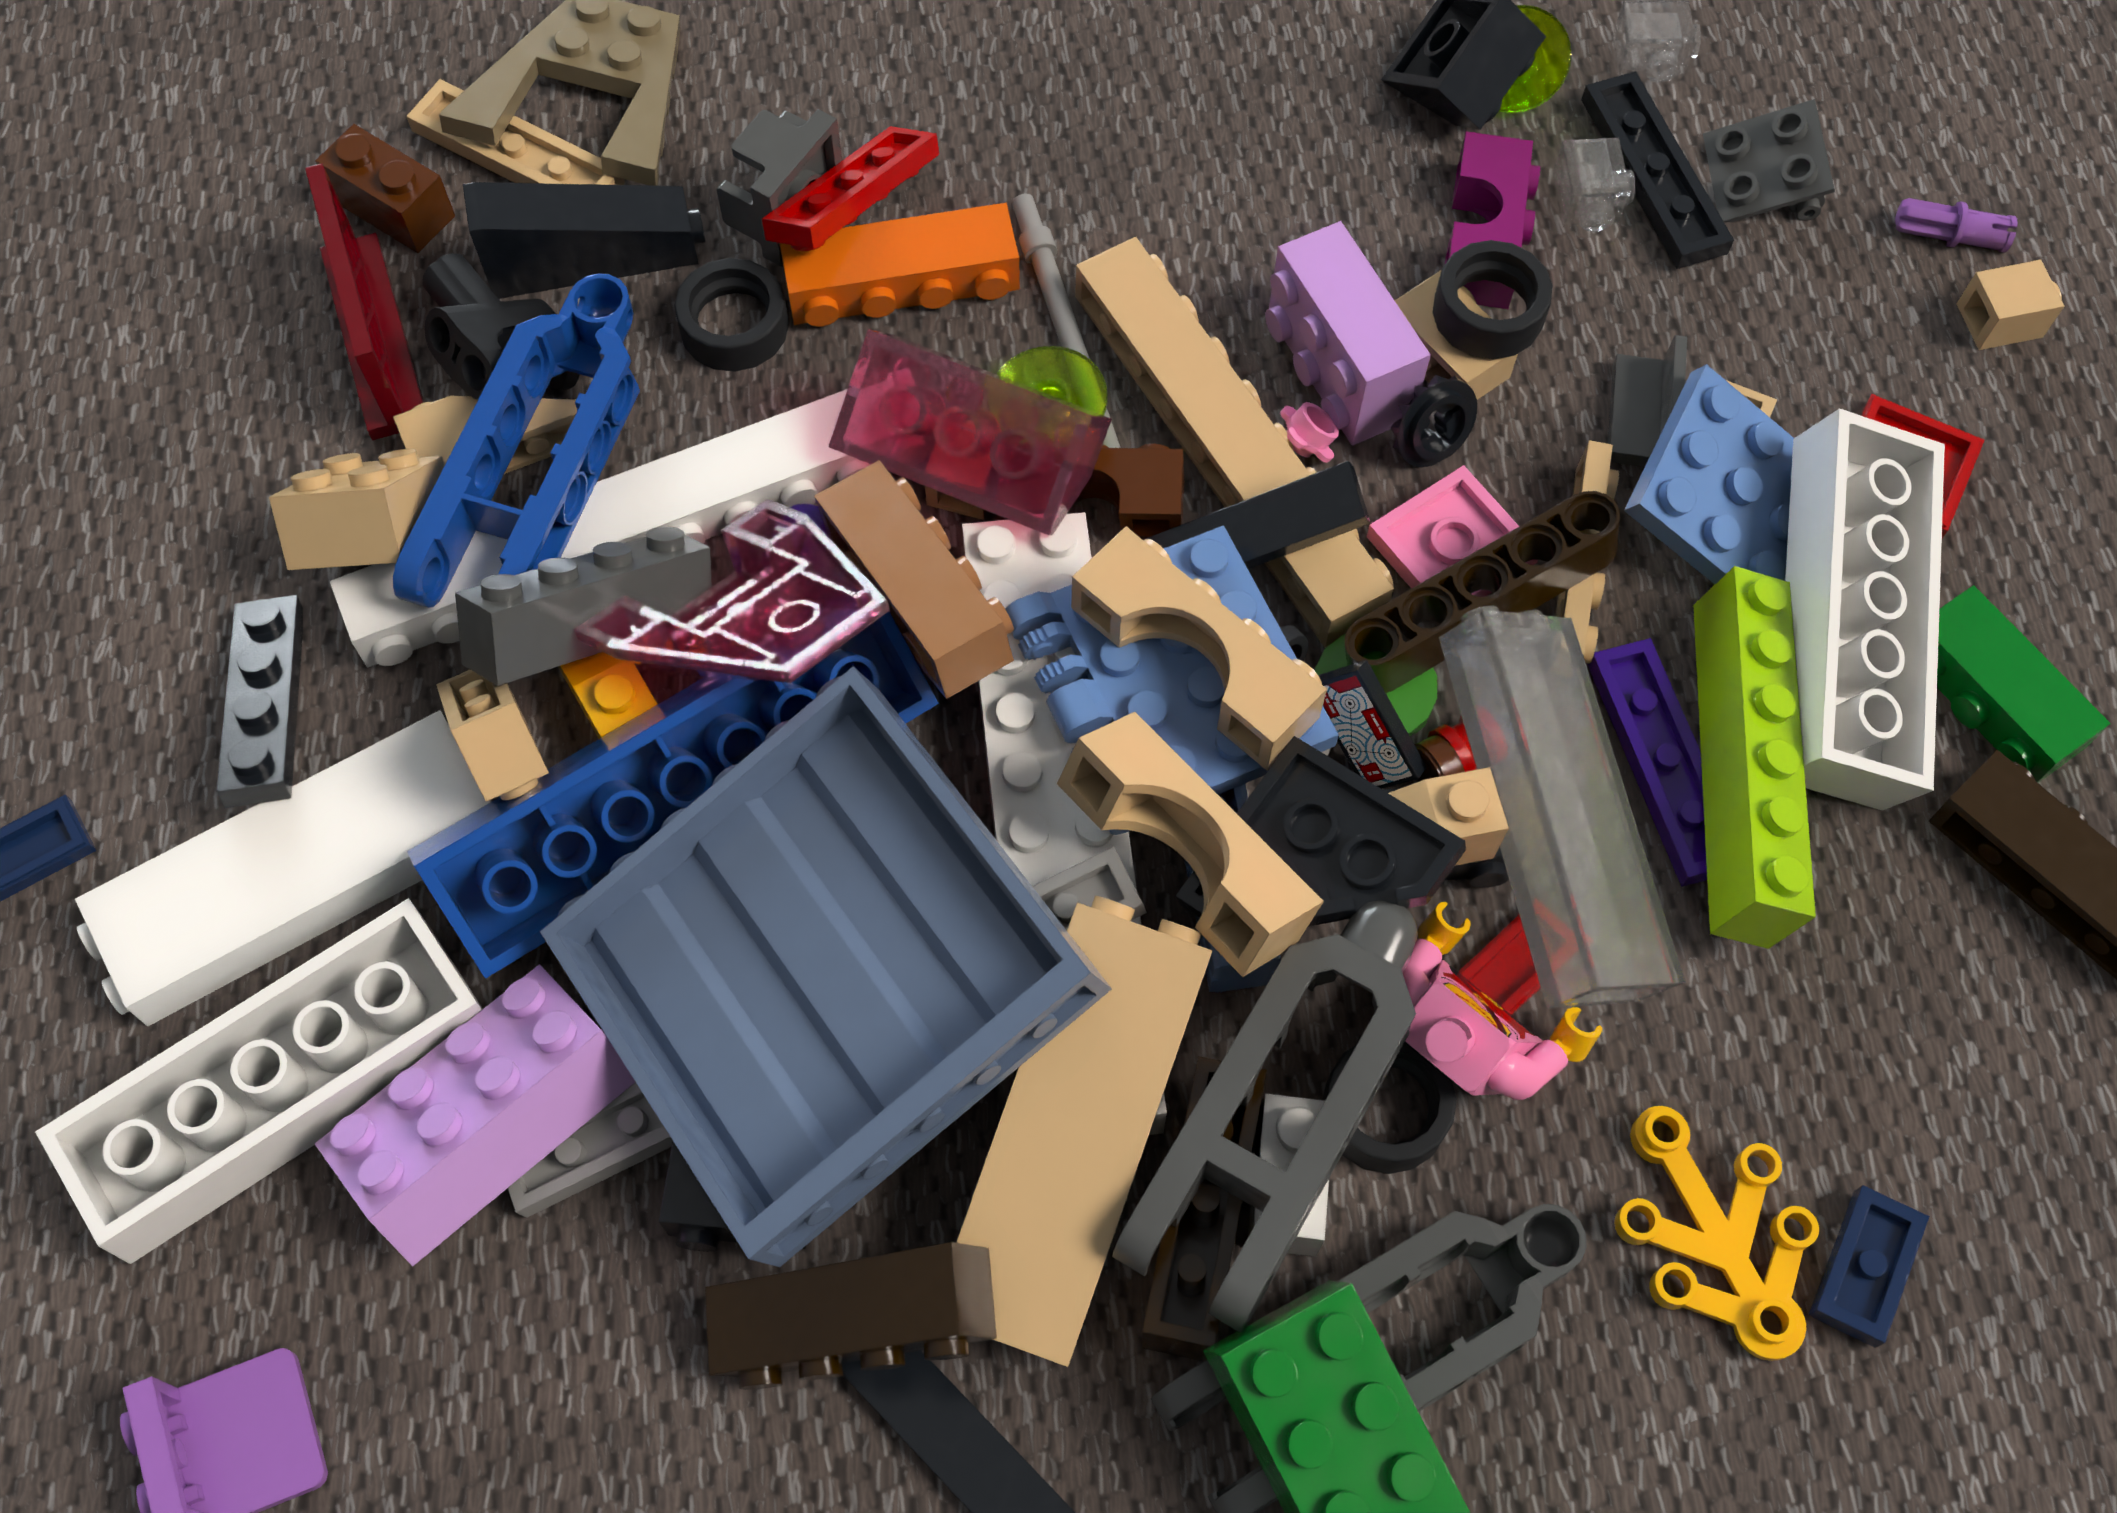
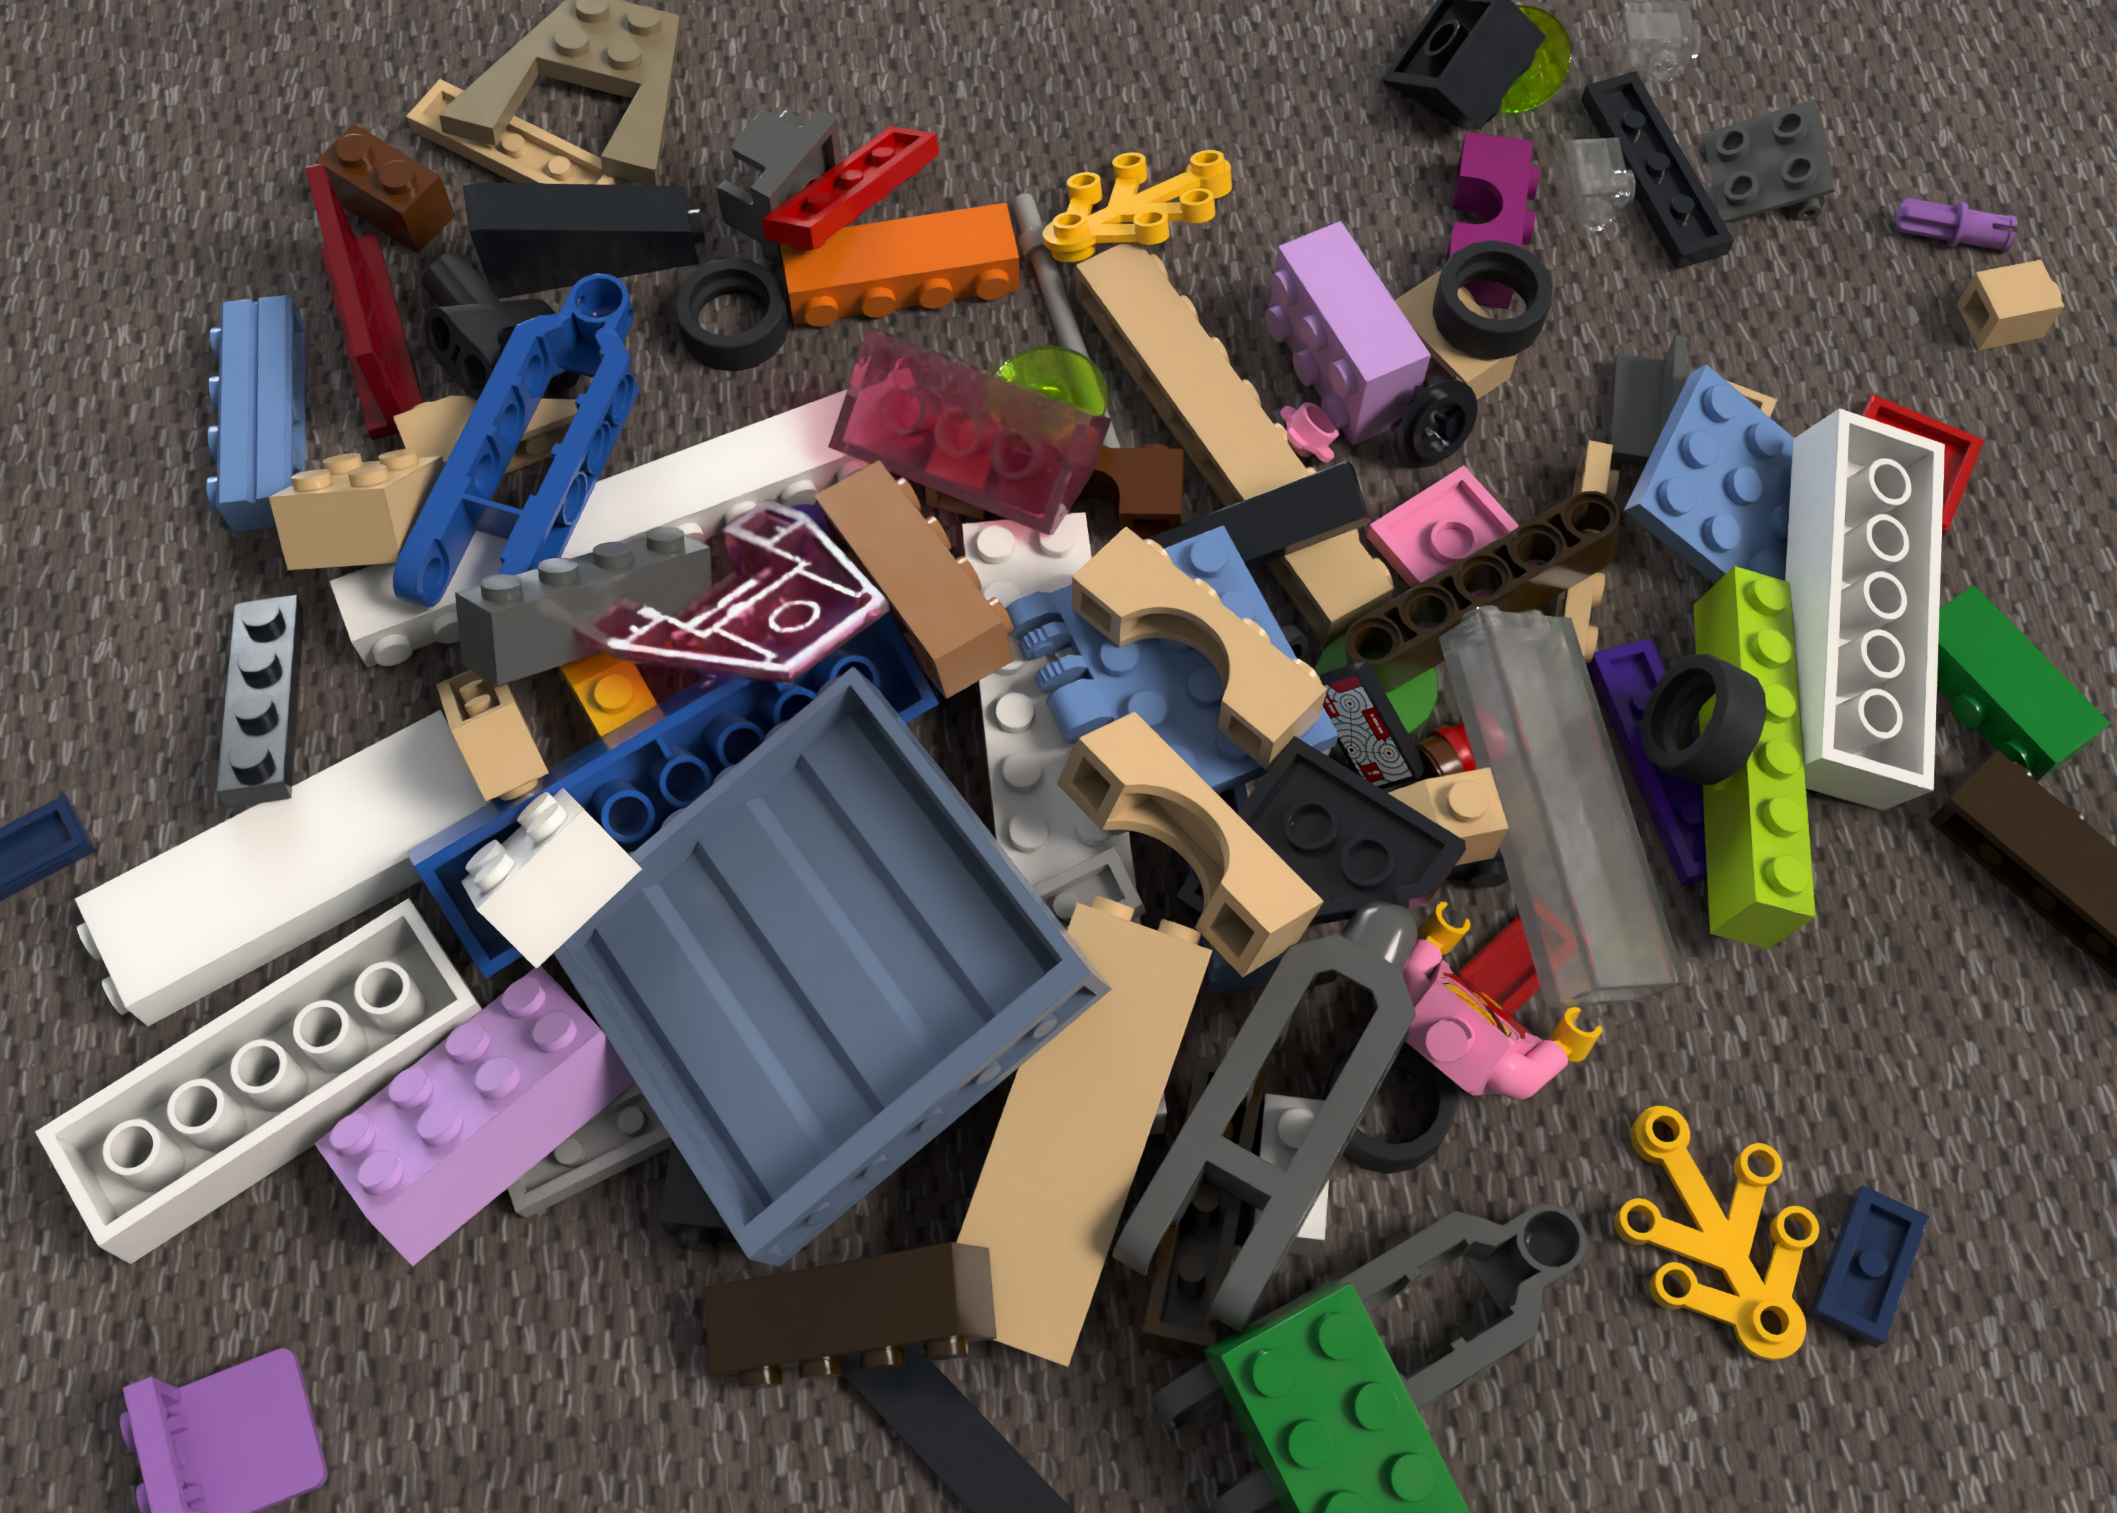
(258, 408): none -> medium blue brick
(547, 875): none -> white brick
(1076, 232): none -> yellow plant
(1727, 737): none -> black tyre

